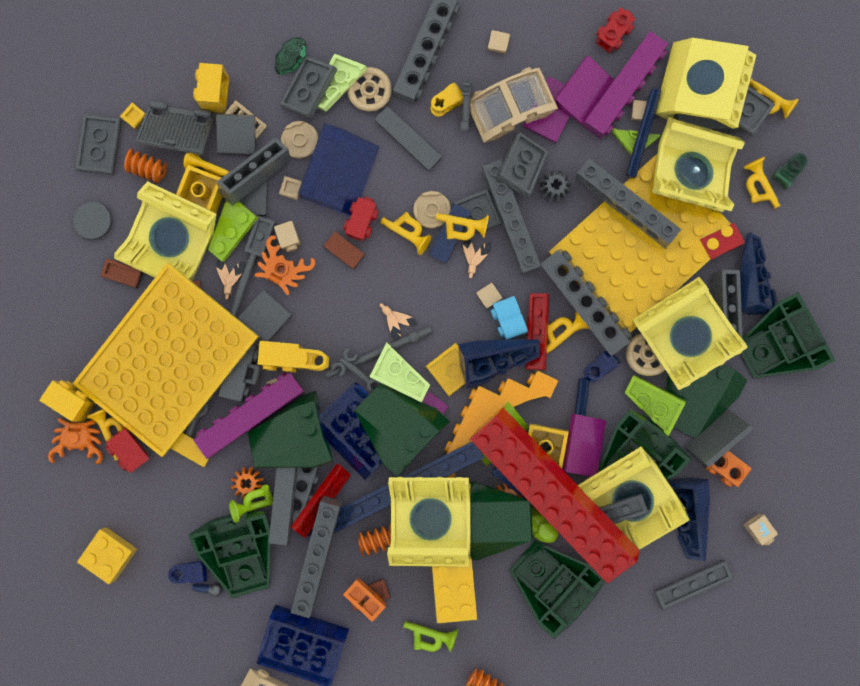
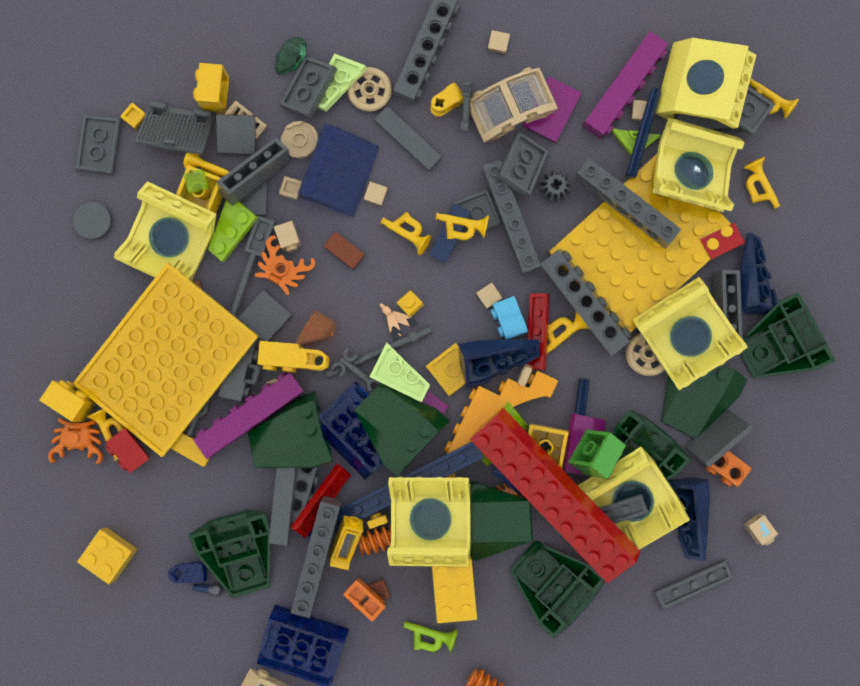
(121, 273): copper tile -> none
(145, 167): orange piece -> none
(196, 181): none -> clear neon green tile
(229, 279): light nougat piece -> none
(238, 510): lime piece -> none
(246, 476): orange gear -> none
(317, 329): none -> clear orange slope
(345, 542): none -> yellow window
(362, 215): red brick -> none
(375, 193): none -> tan tile
(377, 520): none -> yellow plate
(410, 303): none -> yellow plate
(427, 207): tan tile -> none
(472, 258): light nougat piece -> none
(524, 375): none -> tan tile
(541, 528): lime arm -> none
(584, 90): magenta tile -> none
(597, 454): none -> bright green brick
(603, 364): clear blue piece -> none
(619, 25): red brick -> none
(657, 403): lime wing -> none
(788, 172): clear green piece -> none

